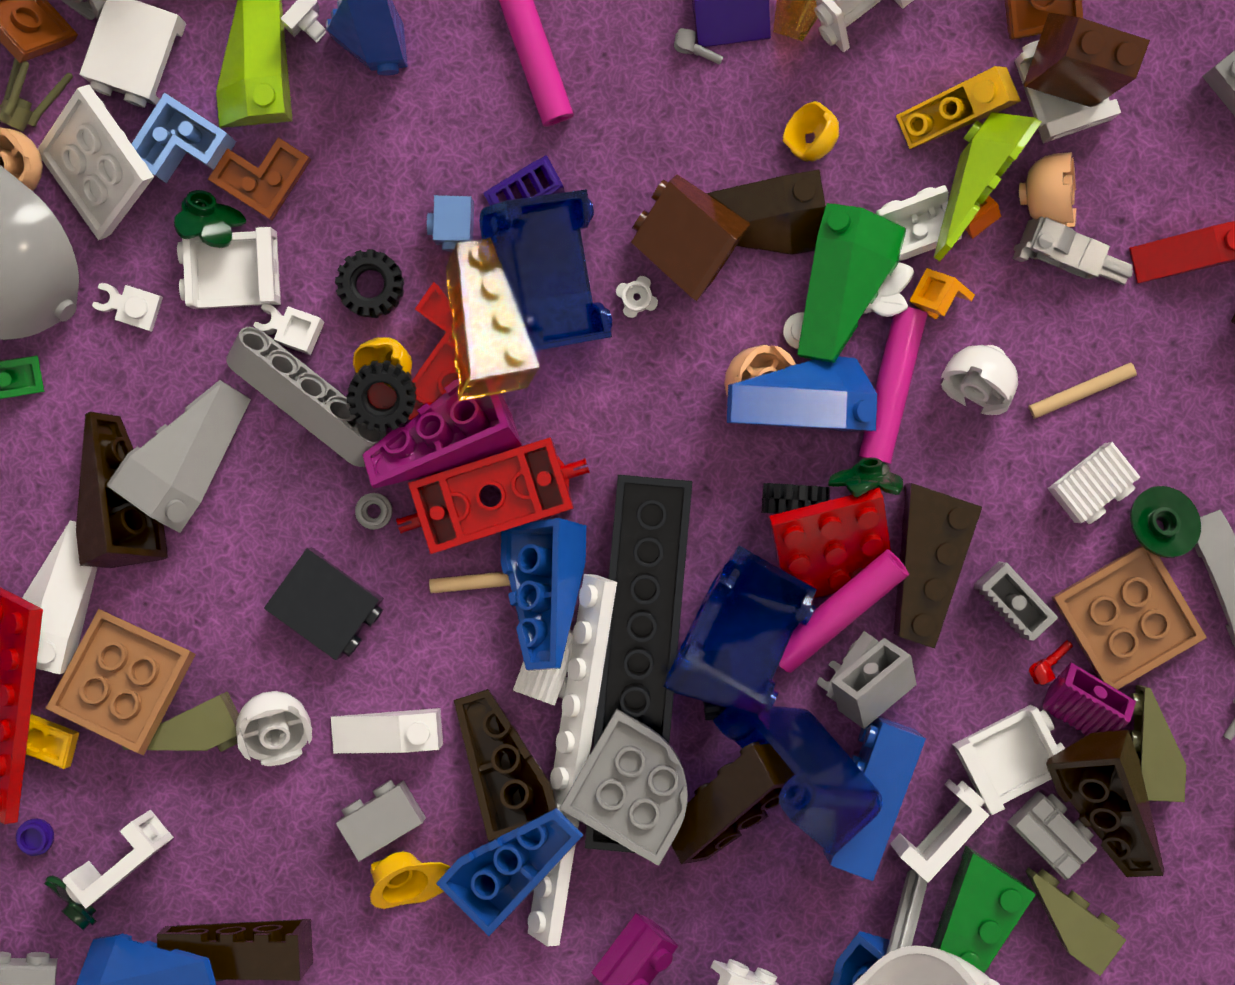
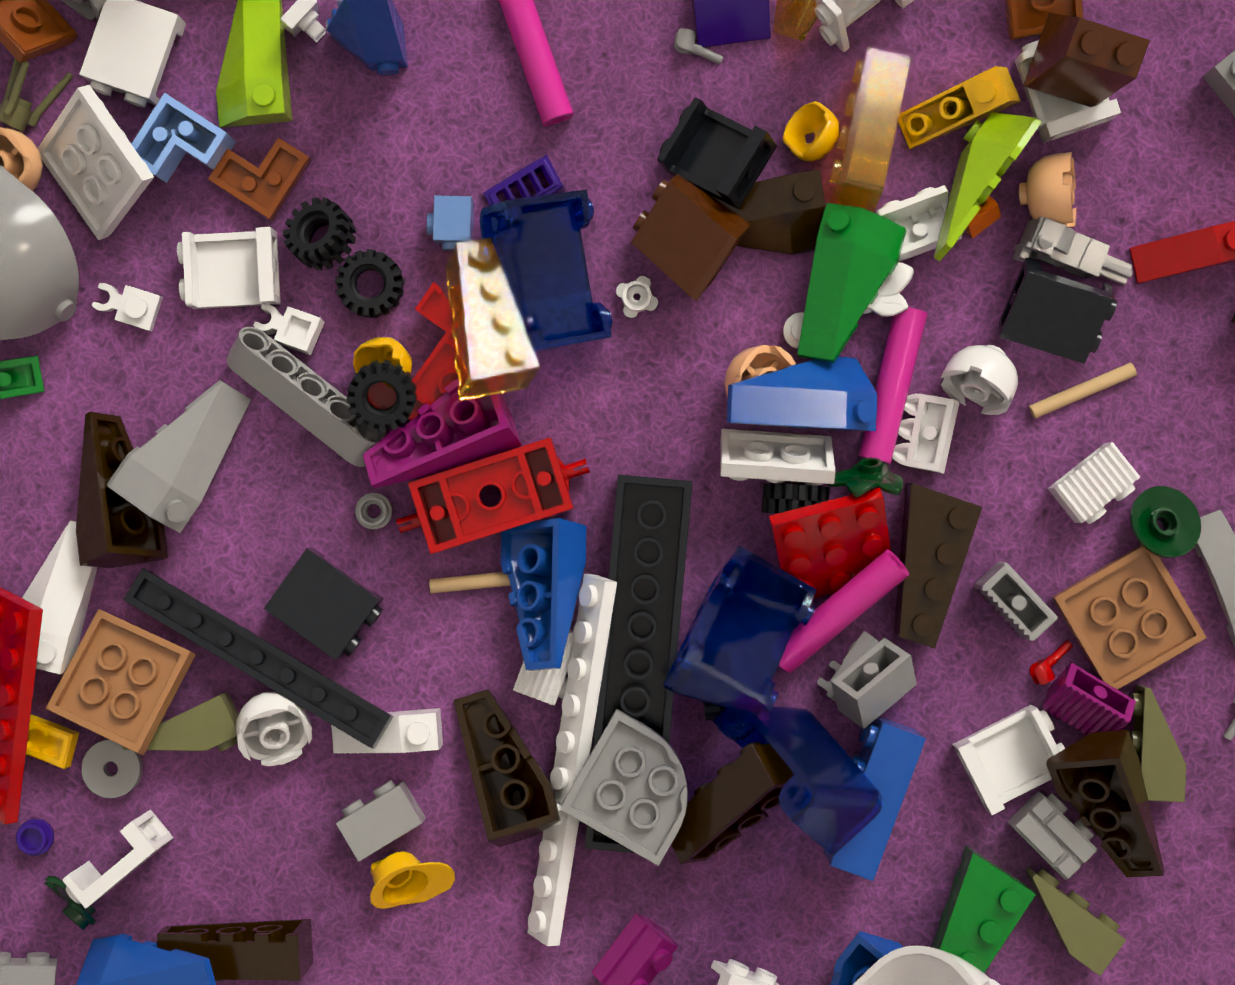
(100, 780): none -> light grey piece
(207, 219): dark green plate -> none
(258, 658): none -> black plate
(308, 222): none -> black tyre
(506, 870): blue wedge -> none
(716, 153): none -> black panel
(776, 457): none -> white plate
(871, 129): none -> clear yellow wedge
(908, 911): light grey axle -> none
(928, 432): none -> white plate
(937, 292): light orange panel -> none
(946, 836): white panel -> none
(1056, 313): none -> black panel

